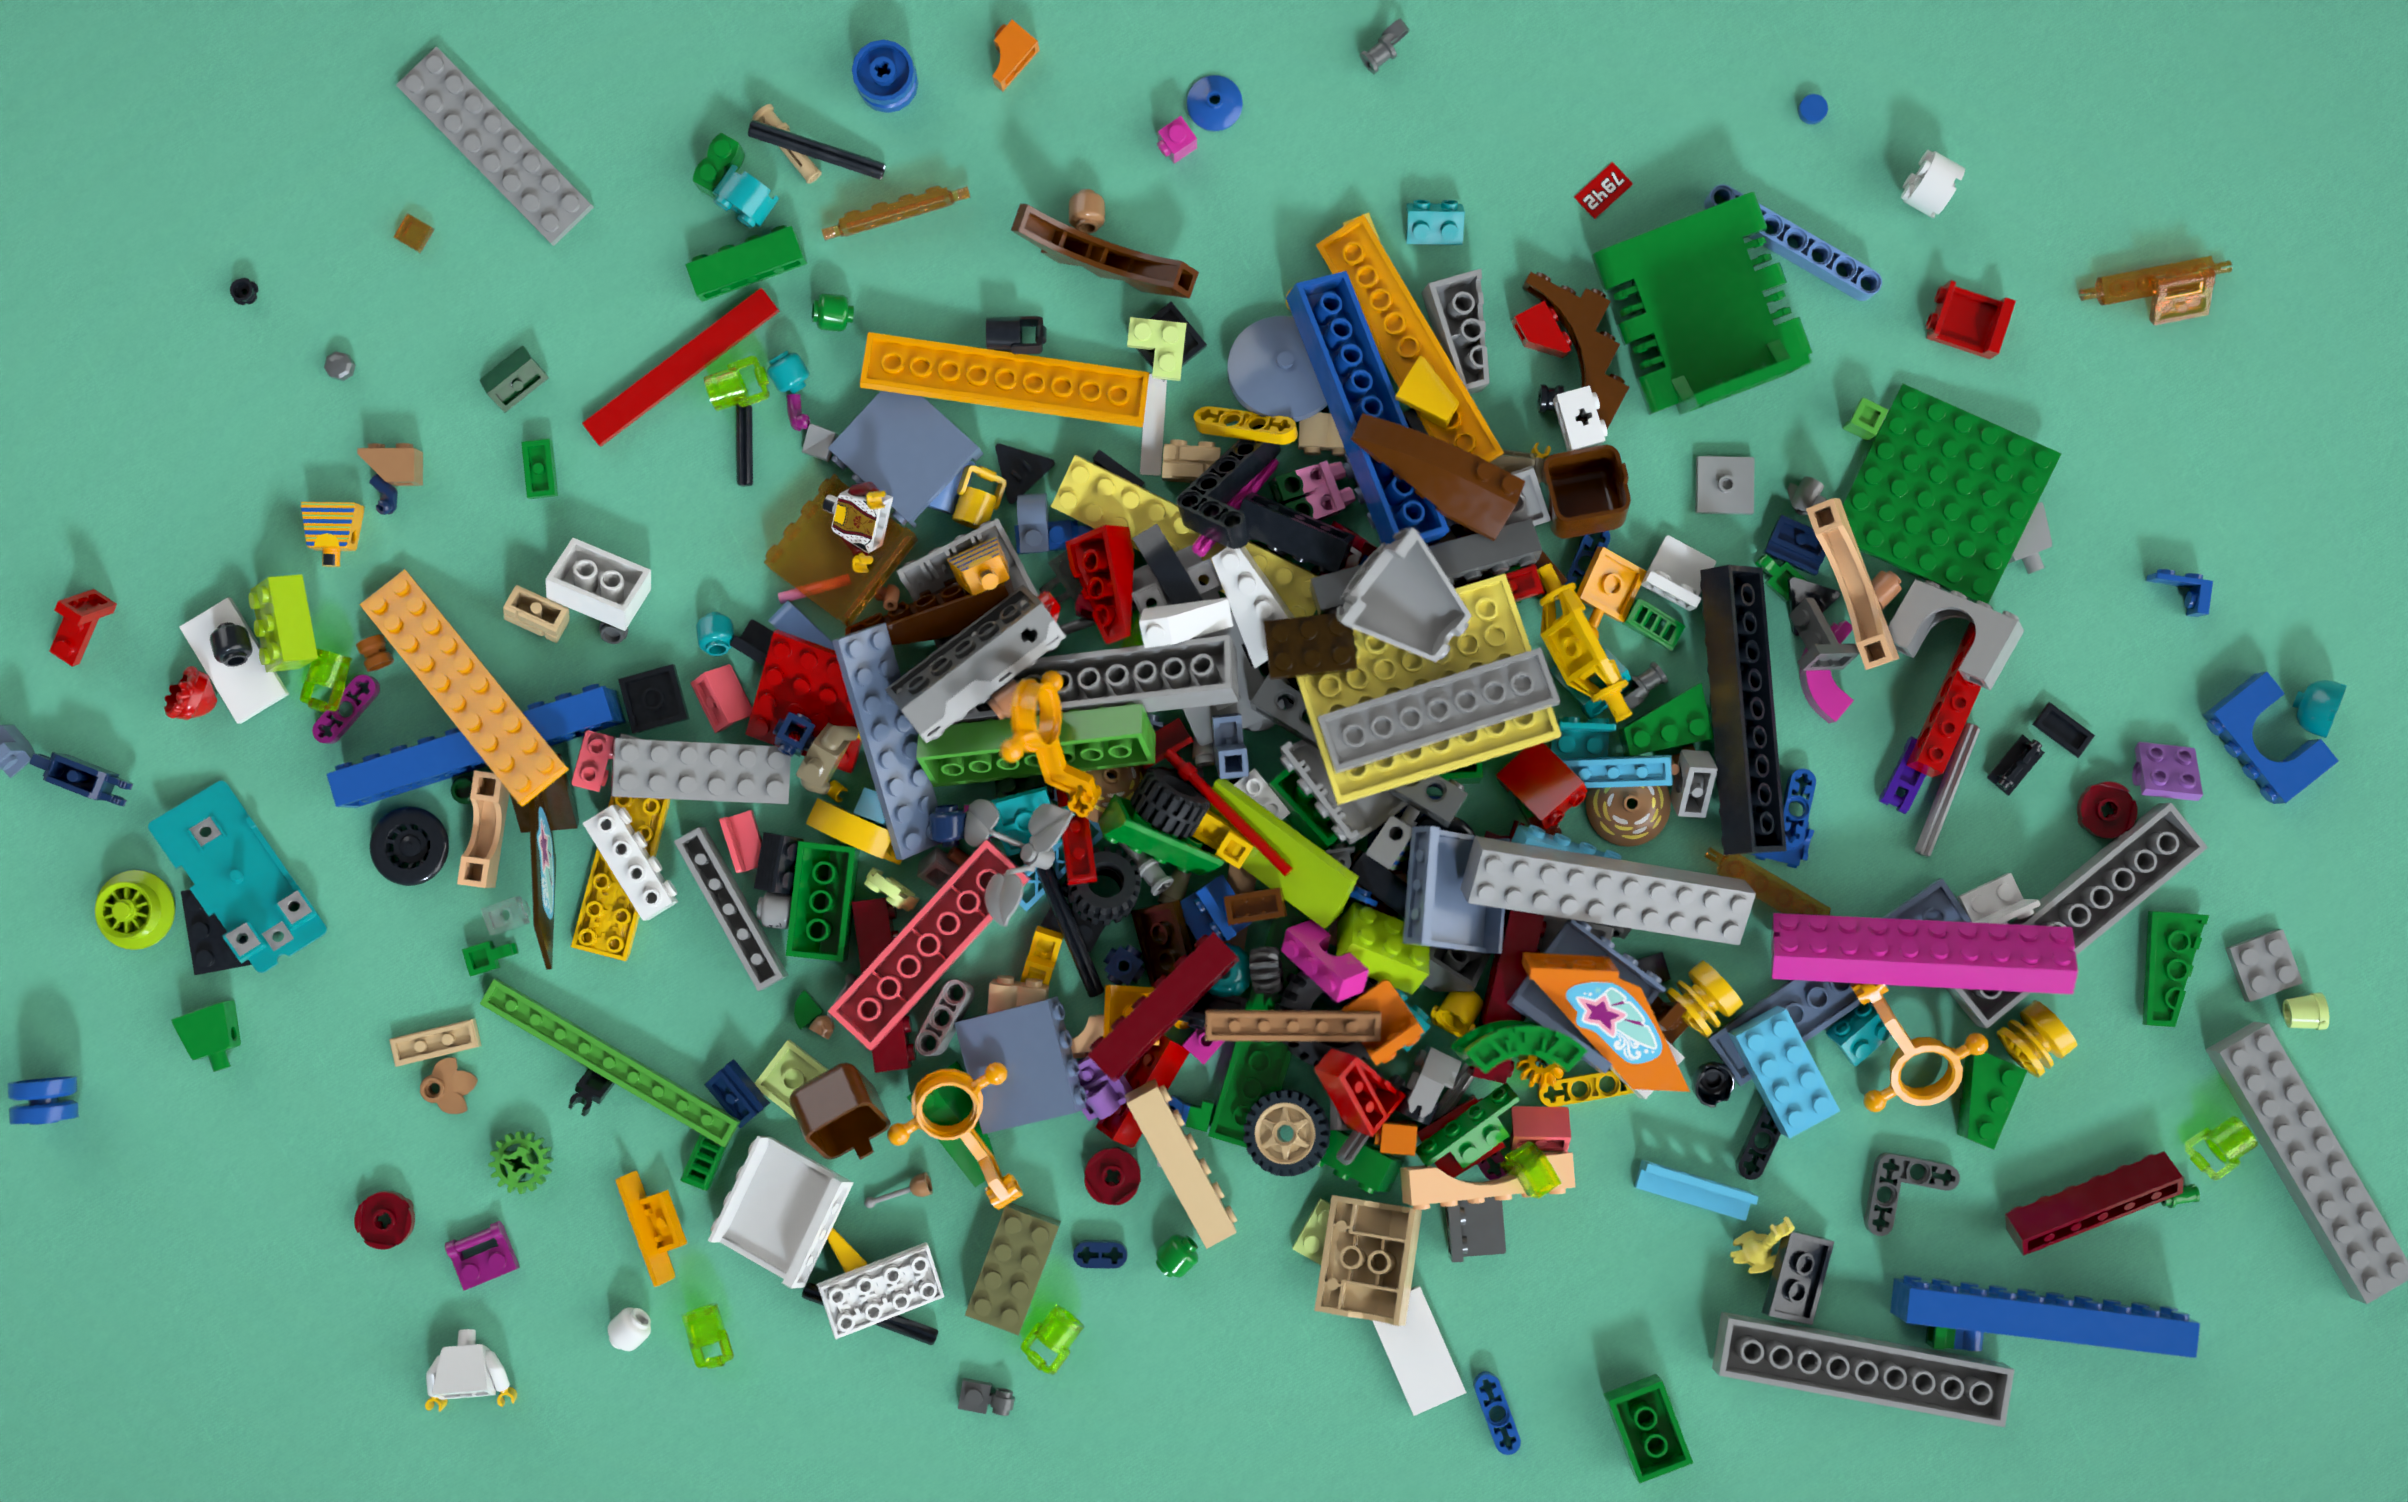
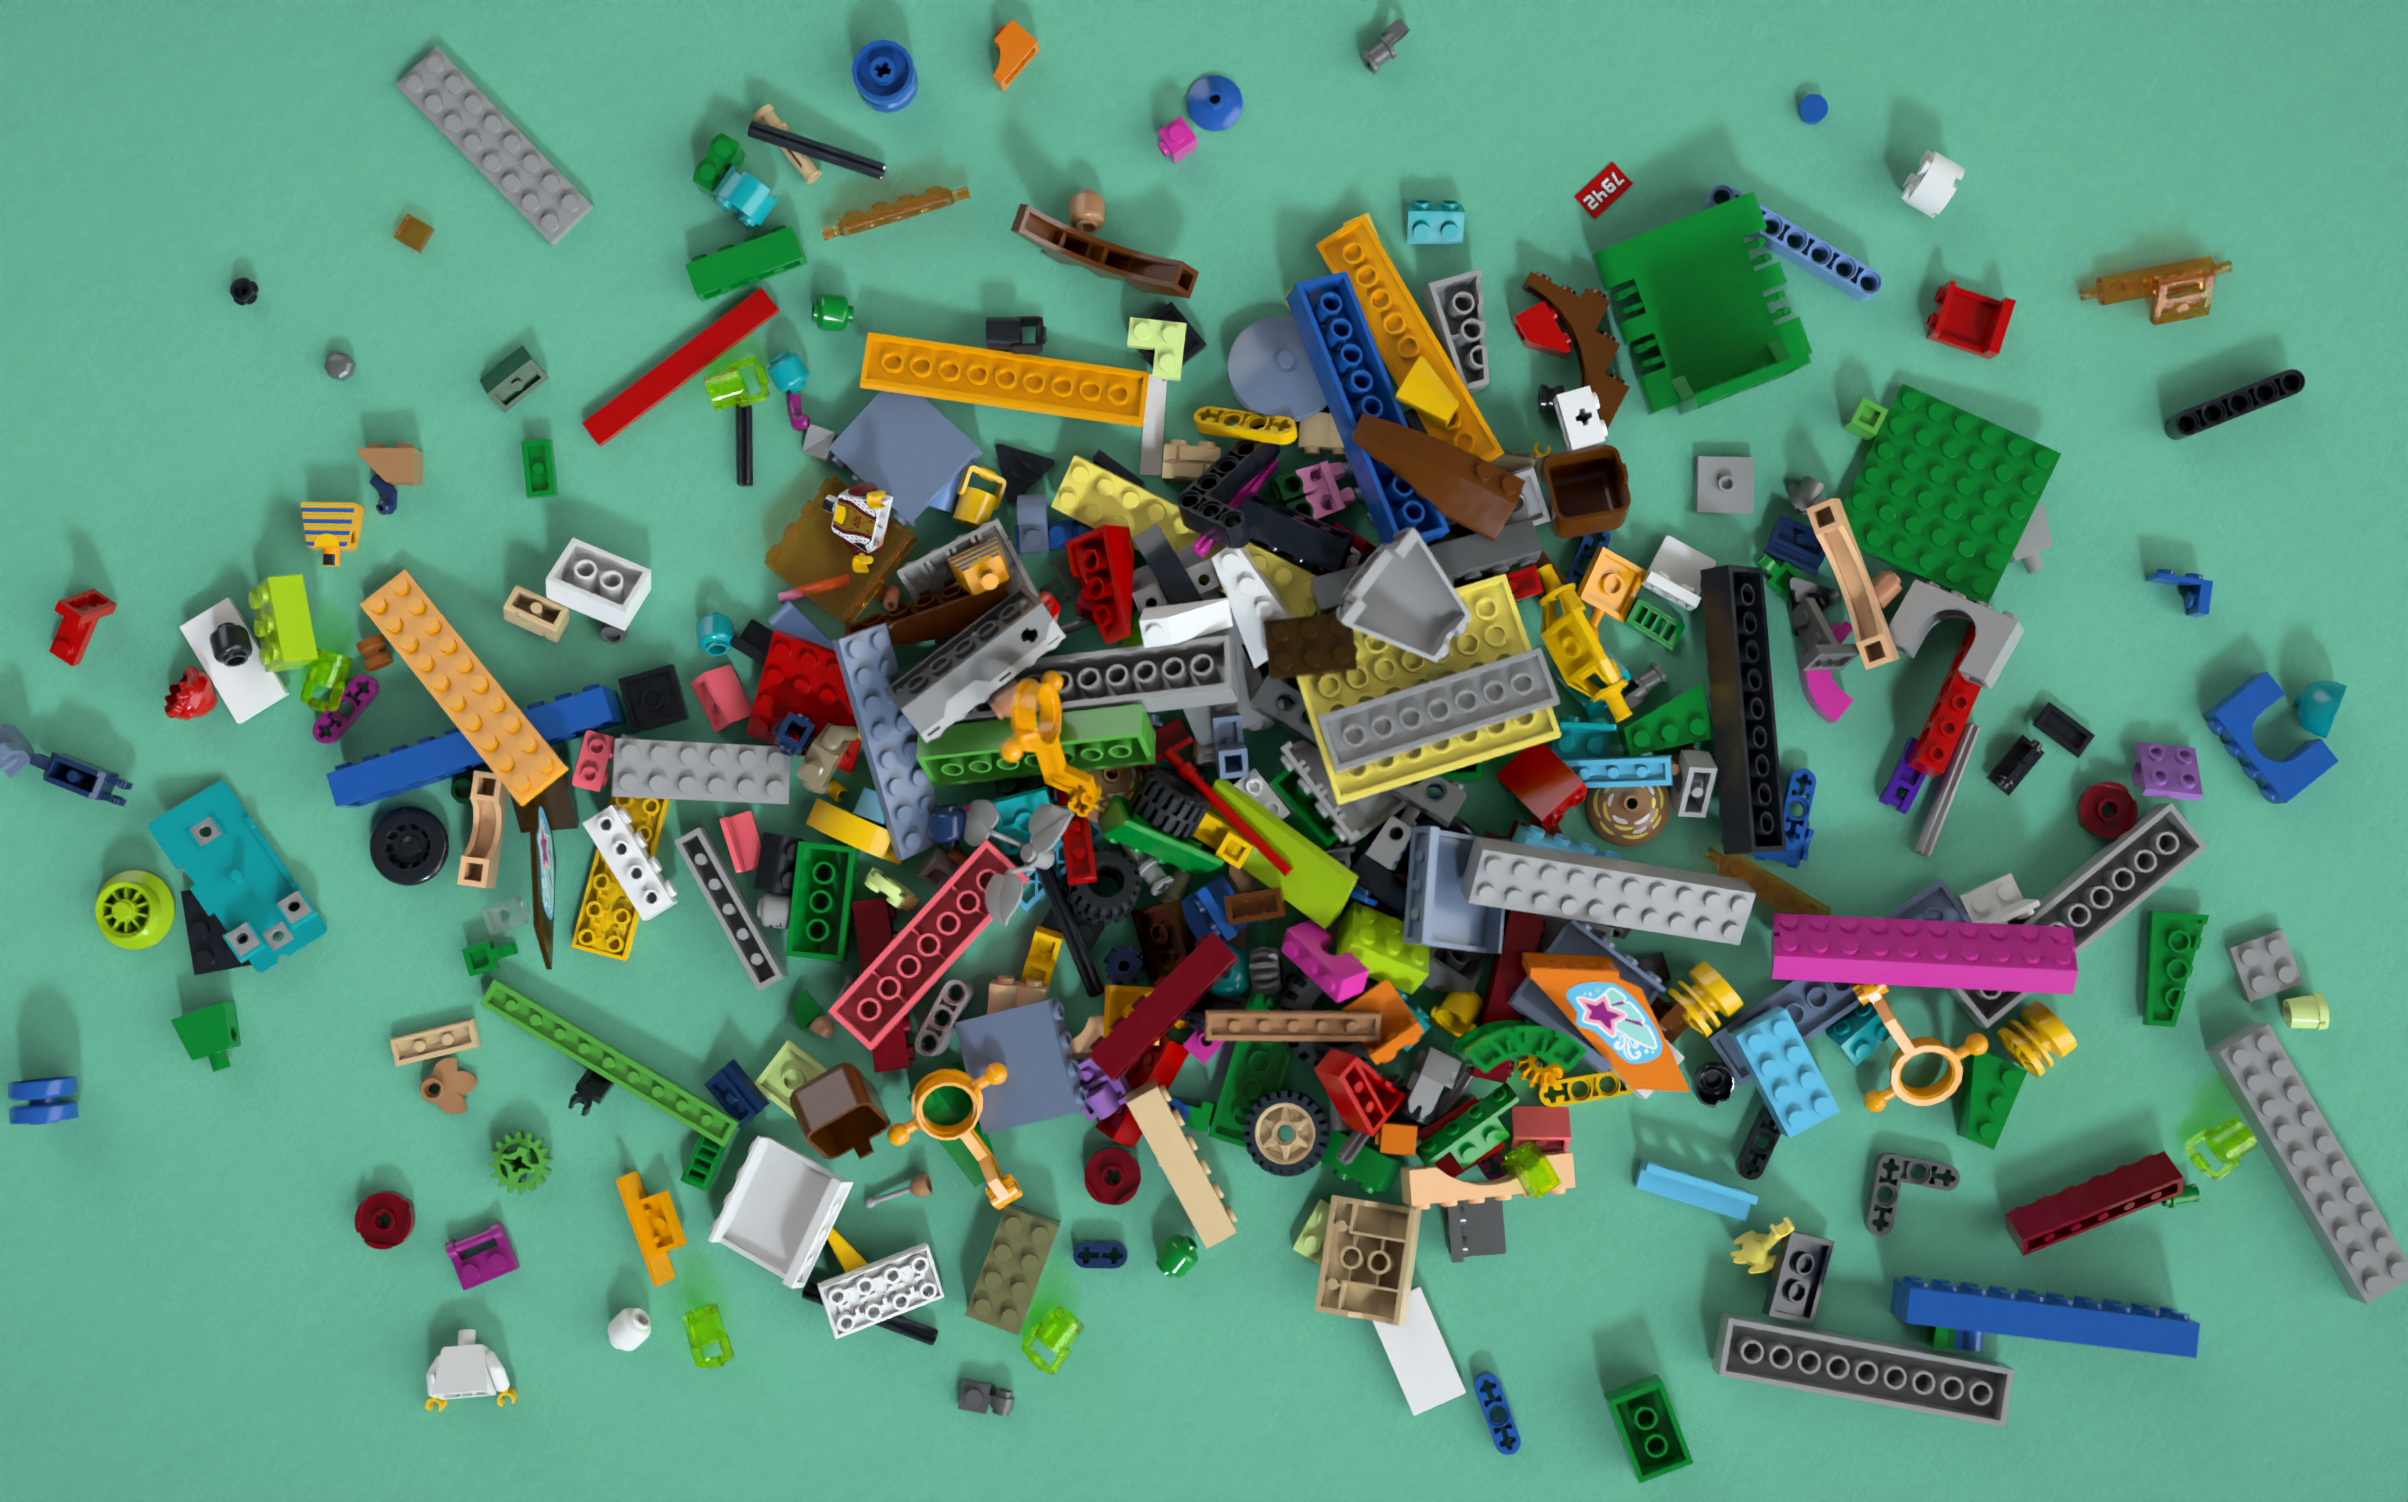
(2246, 399): none -> black beam

